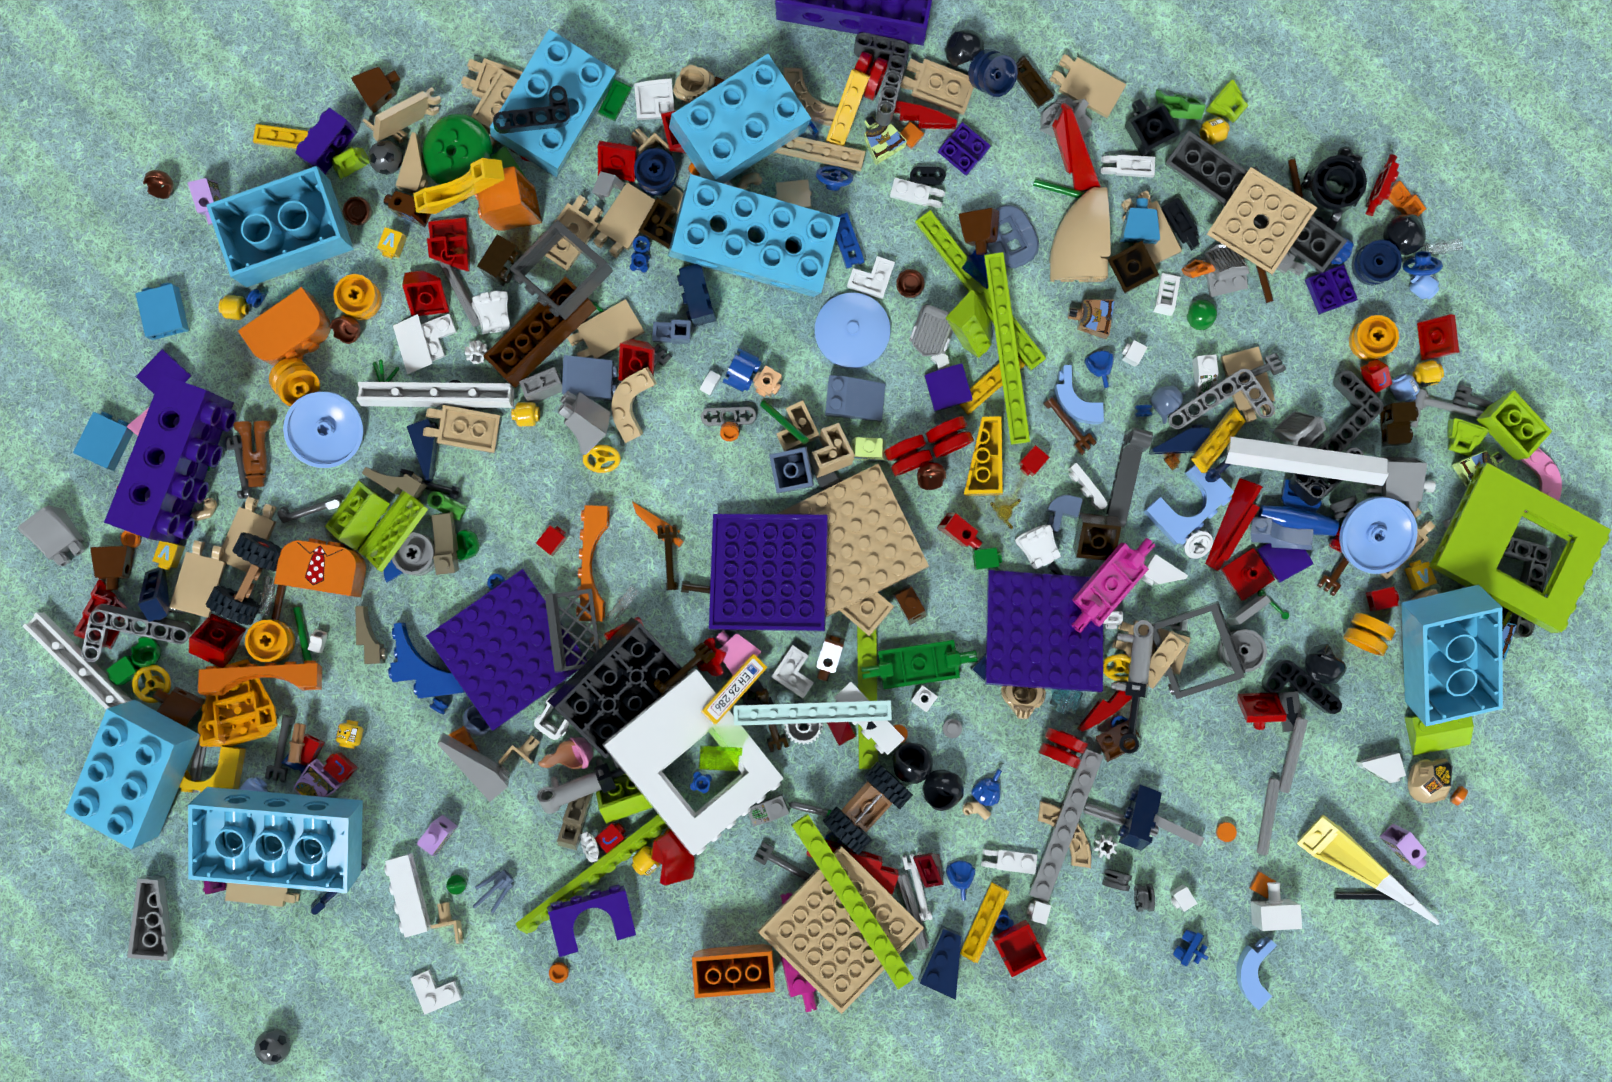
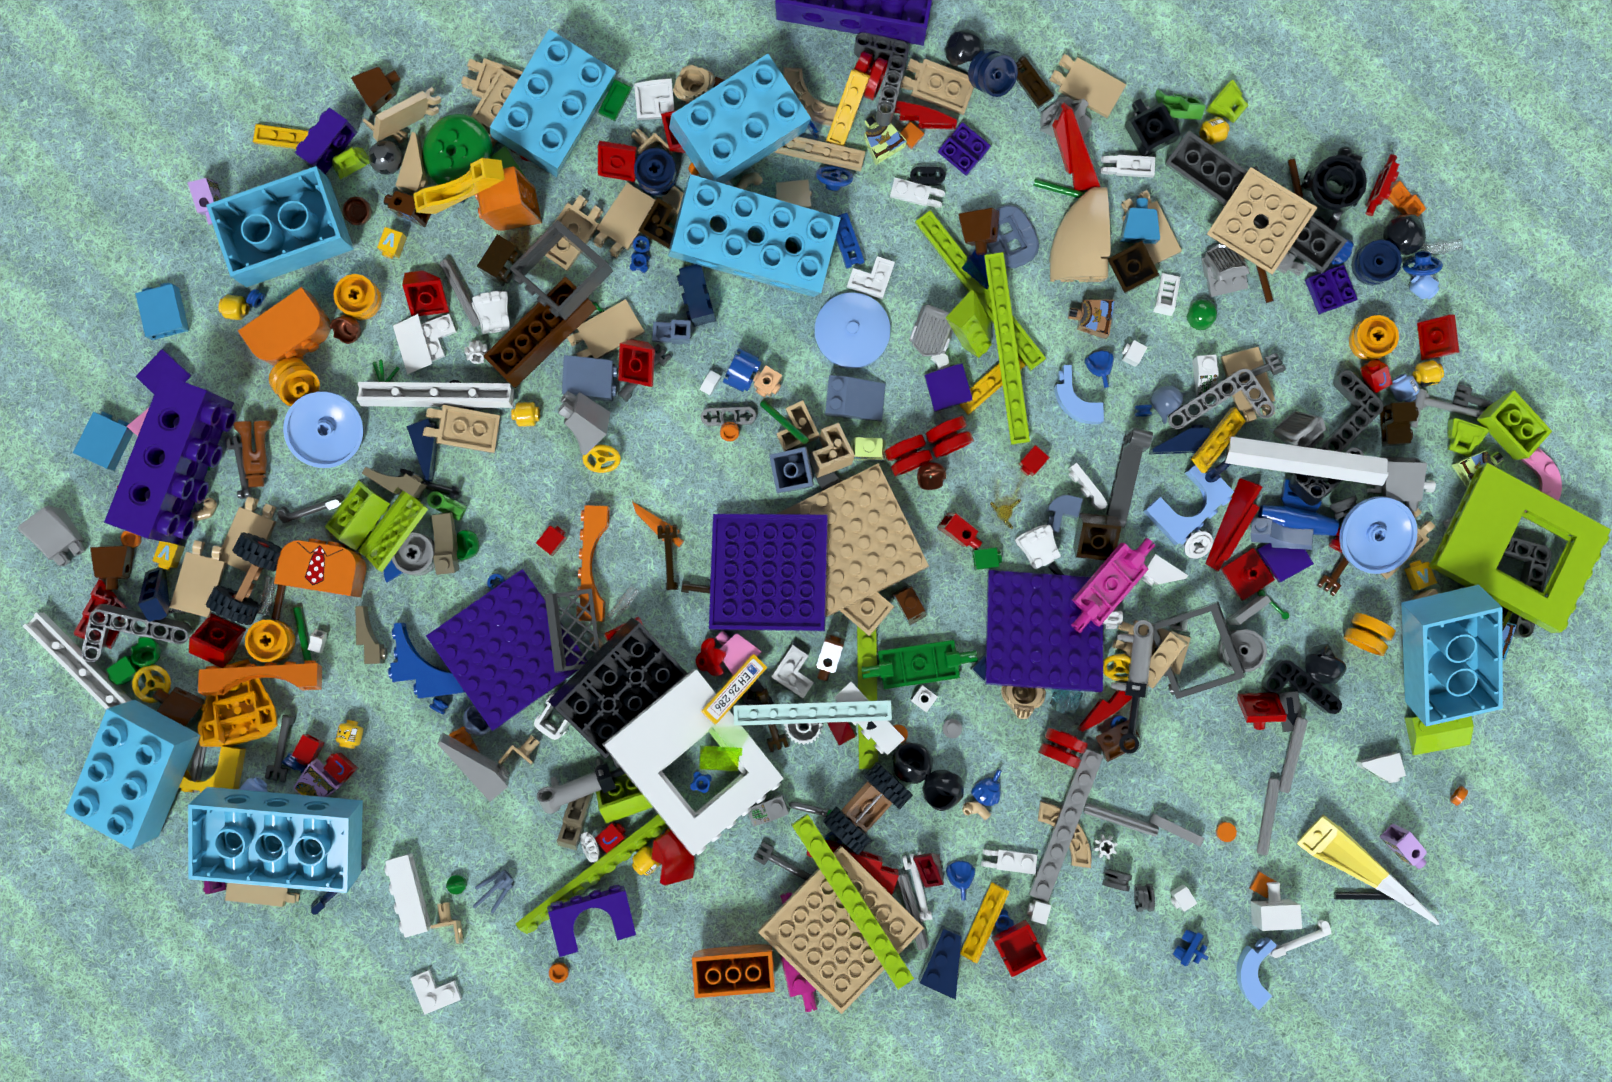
(150, 921): light grey wedge -> none
(155, 180): copper hair -> none
(272, 1046): dark grey piece -> none
(297, 743): medium nougat axle -> none
(436, 835): lavender torso -> none
(449, 242): red slope -> none
(531, 113): black beam -> none
(541, 385): light grey hinge -> none
(572, 753): nougat piece -> none
(605, 183): light grey panel -> none
(623, 401): tan plate -> none
(702, 653): dark brown hinge -> none
(910, 279): copper hair -> none
(986, 468): yellow wedge -> none
(1081, 440): reddish brown hinge -> none
(1140, 817): dark blue wedge -> none
(1172, 461): clear orange plate -> none
(1181, 223): black hinge -> none
(1197, 268): orange tile -> none
(1324, 930): none -> white hinge
(1382, 598): red brick -> none
(1430, 780): tan helmet -> none

